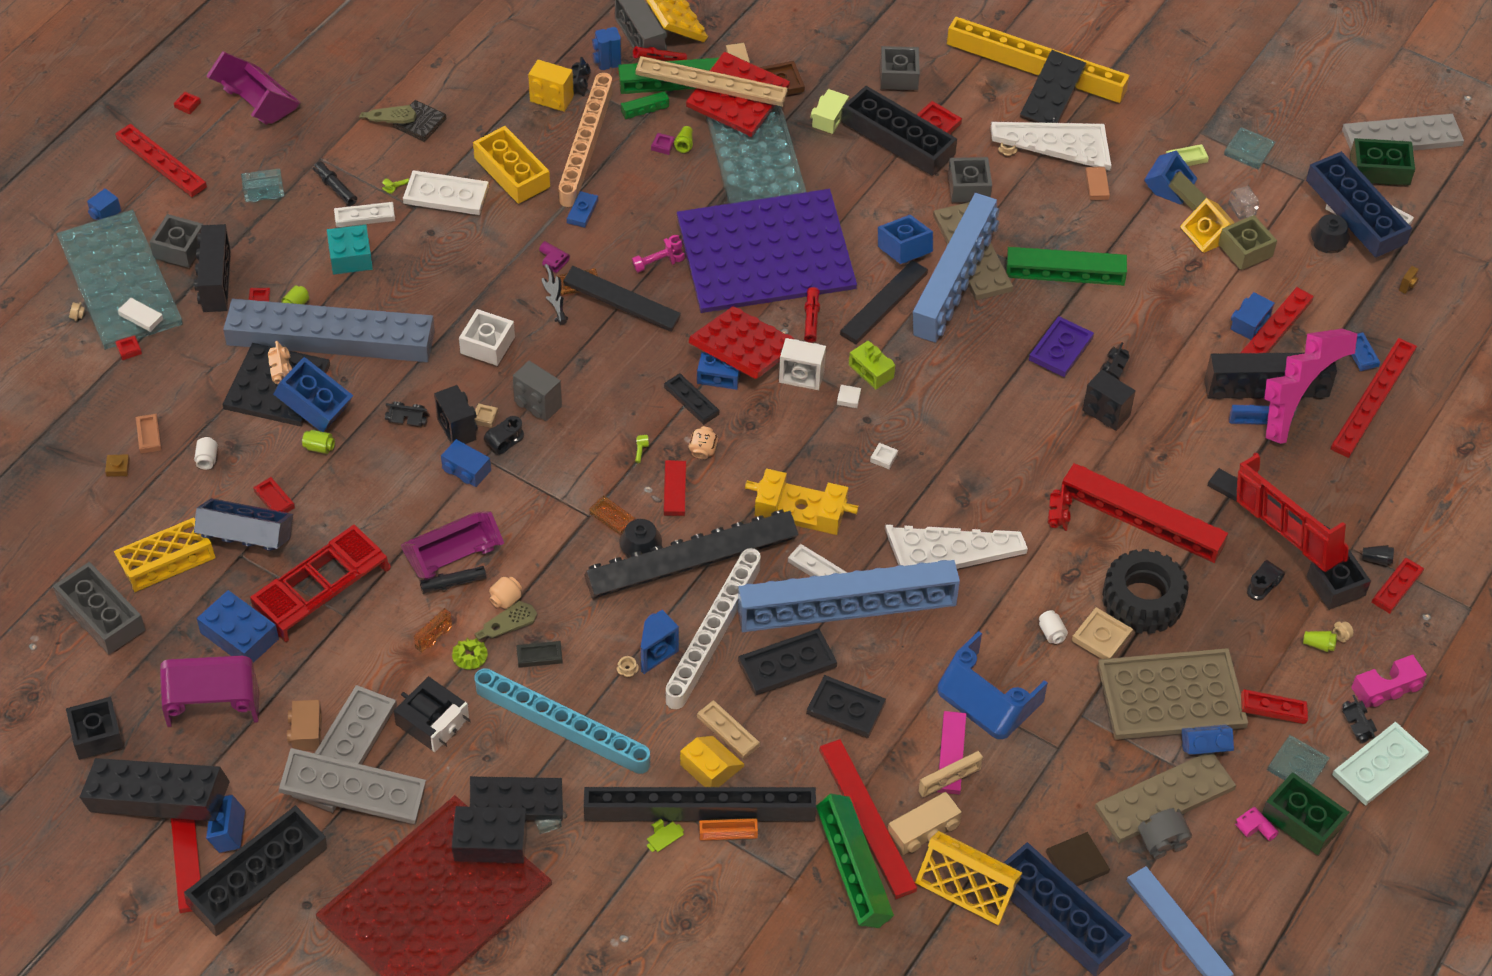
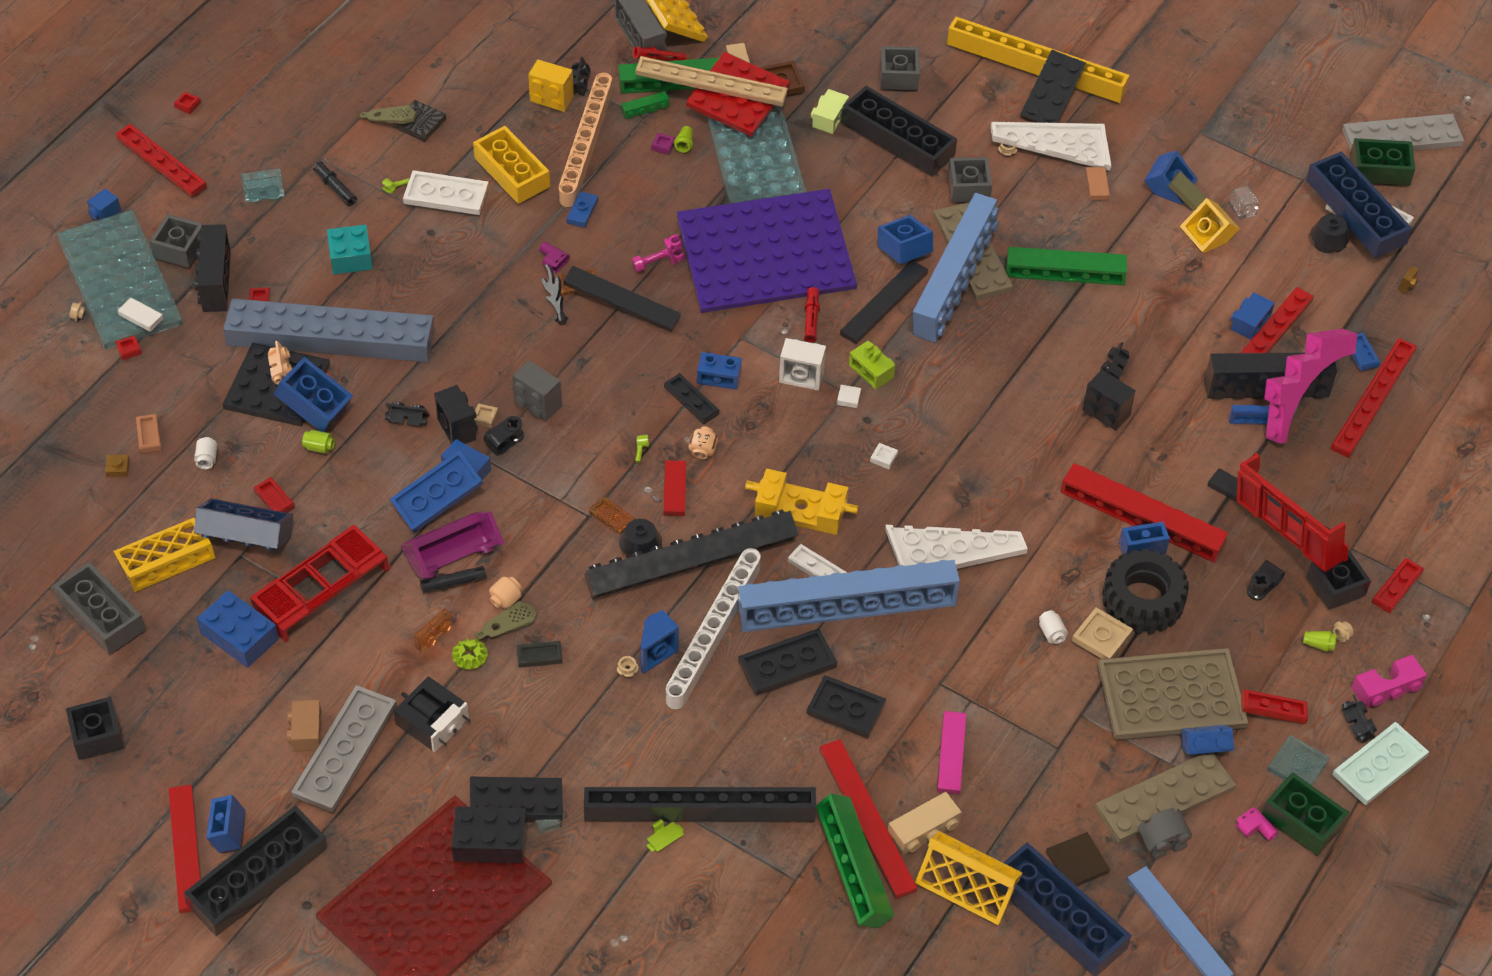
(155, 789): black brick -> none
(208, 681): magenta windscreen -> none
(255, 86): magenta windscreen -> none
(296, 295): lime brick -> none
(352, 786): light grey plate -> none
(364, 214): white tile -> none
(436, 491): none -> blue plate
(487, 337): white brick -> none
(566, 729): medium azure beam -> none
(607, 47): blue brick -> none
(709, 761): yellow slope -> none
(728, 729): tan tile -> none
(728, 829): orange piece -> none
(741, 342): red plate -> none
(940, 117): red plate -> none
(950, 774): tan tile -> none
(981, 701): blue windscreen -> none
(1061, 346): dark purple plate -> none
(1061, 501): red hinge -> none
(1146, 536): none -> blue brick
(1193, 155): yellowish green tile -> none
(1247, 242): olive brick -> none
(1249, 148): clear light blue tile -> none
(1379, 554): black cone -> none

